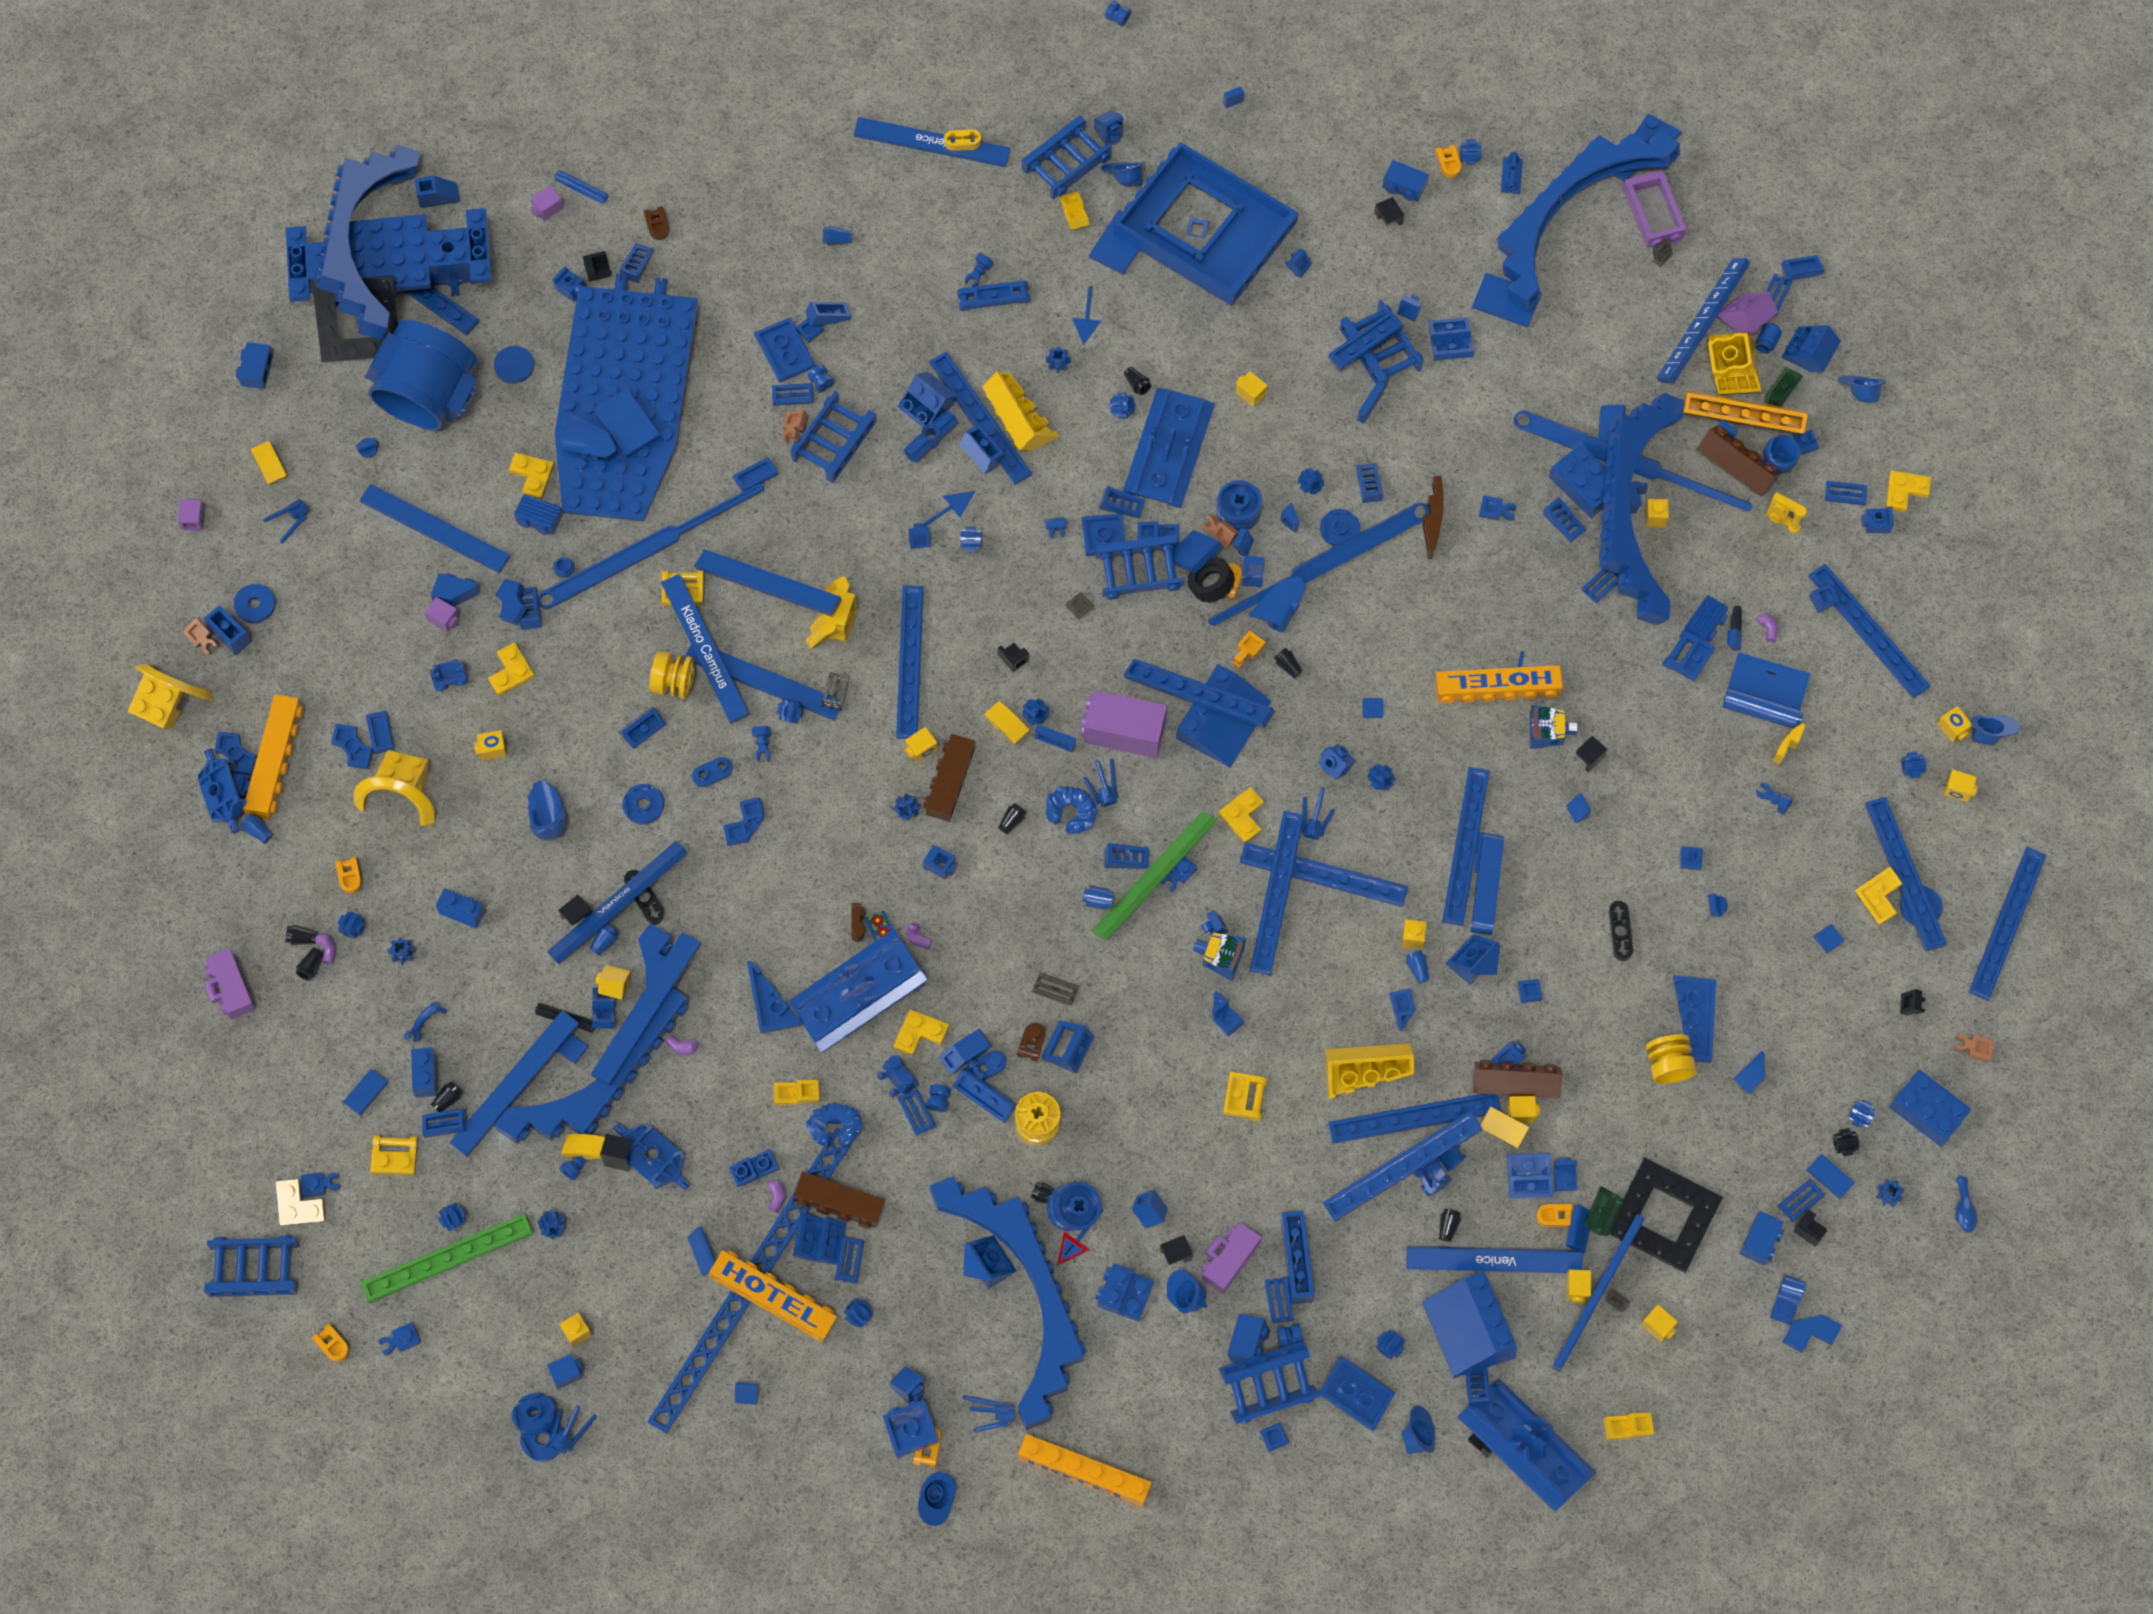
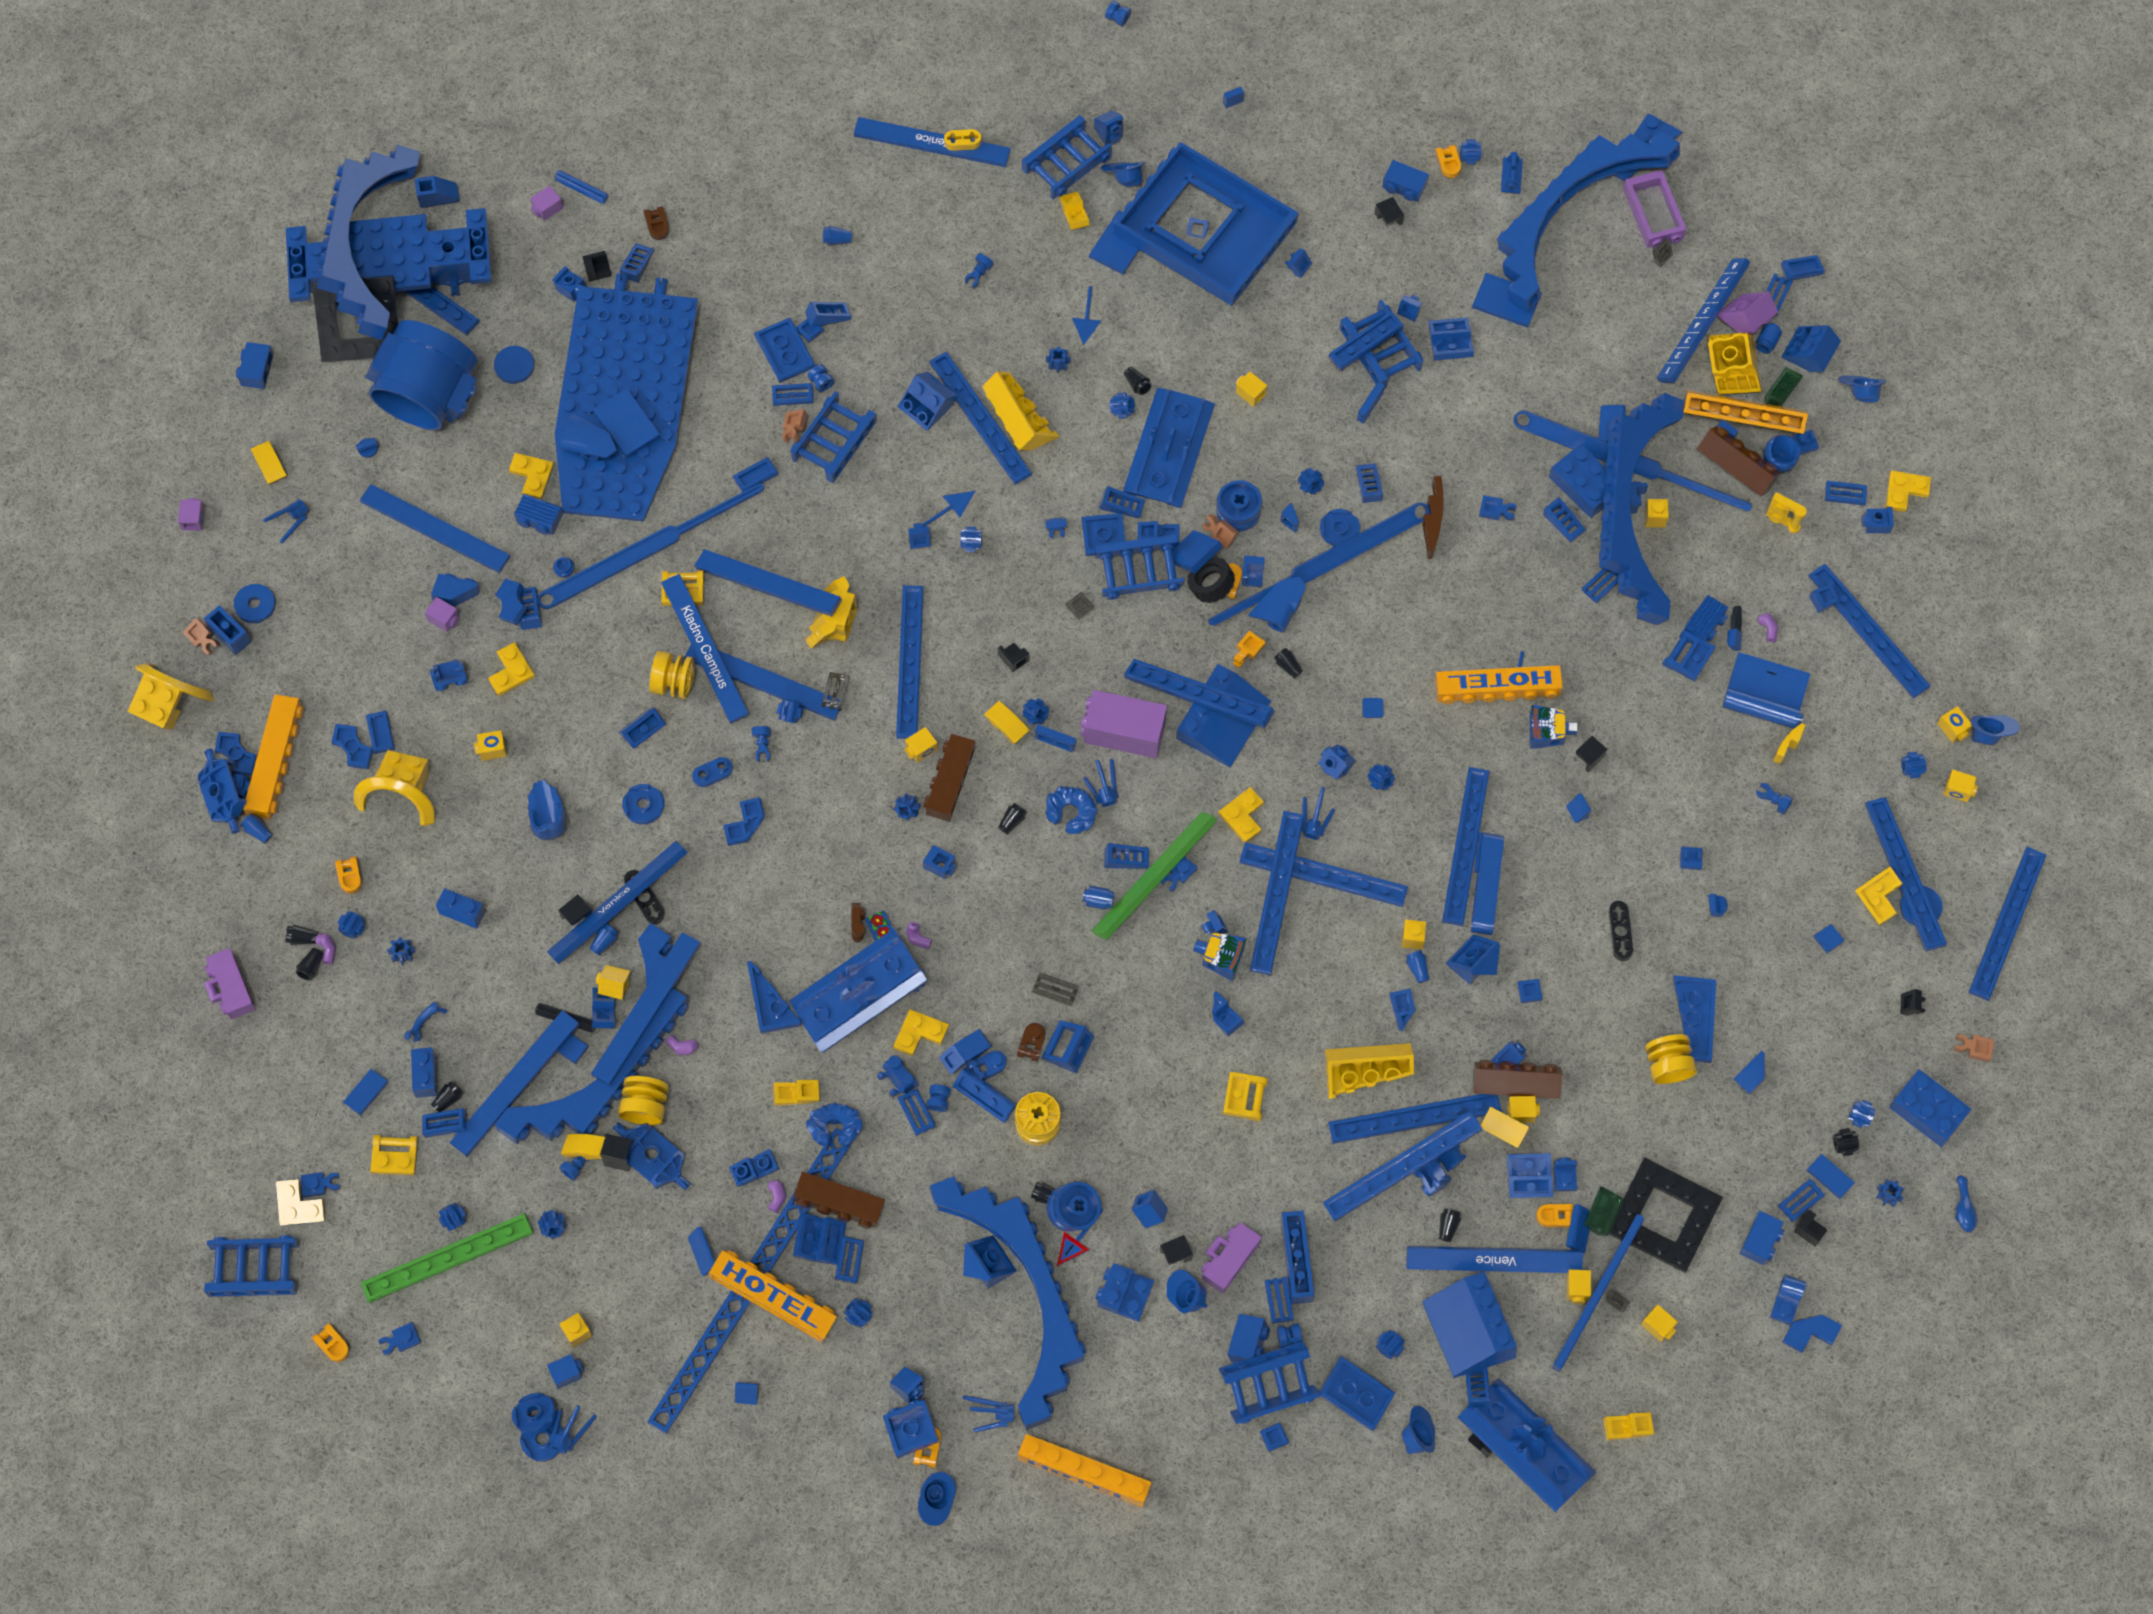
(643, 1100): none -> yellow wheel
(923, 444): blue piece -> none
(981, 448): blue brick -> none
(993, 295): blue plate -> none
(1243, 542): blue tile -> none

